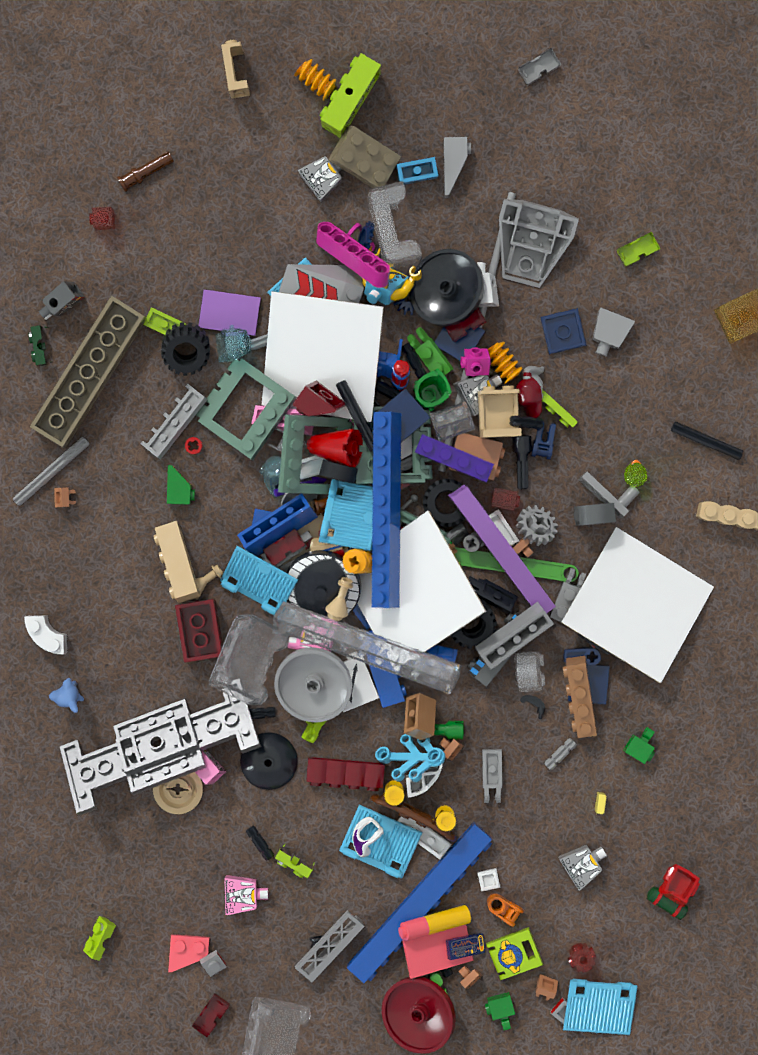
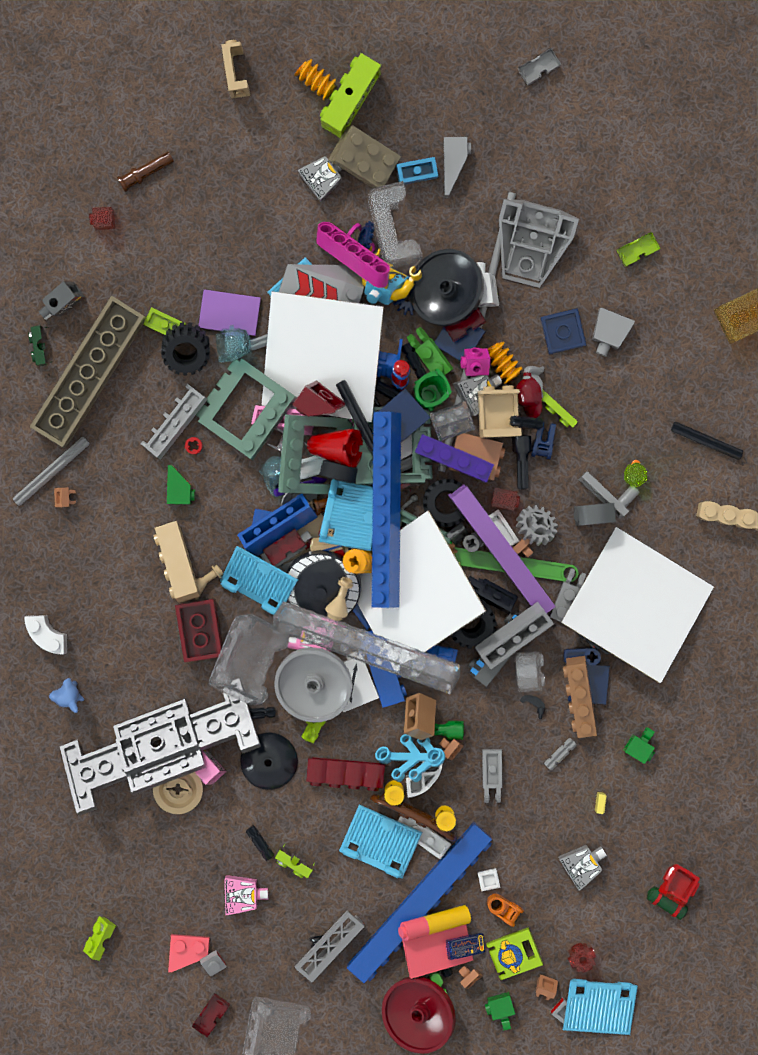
(361, 846): white piece -> none

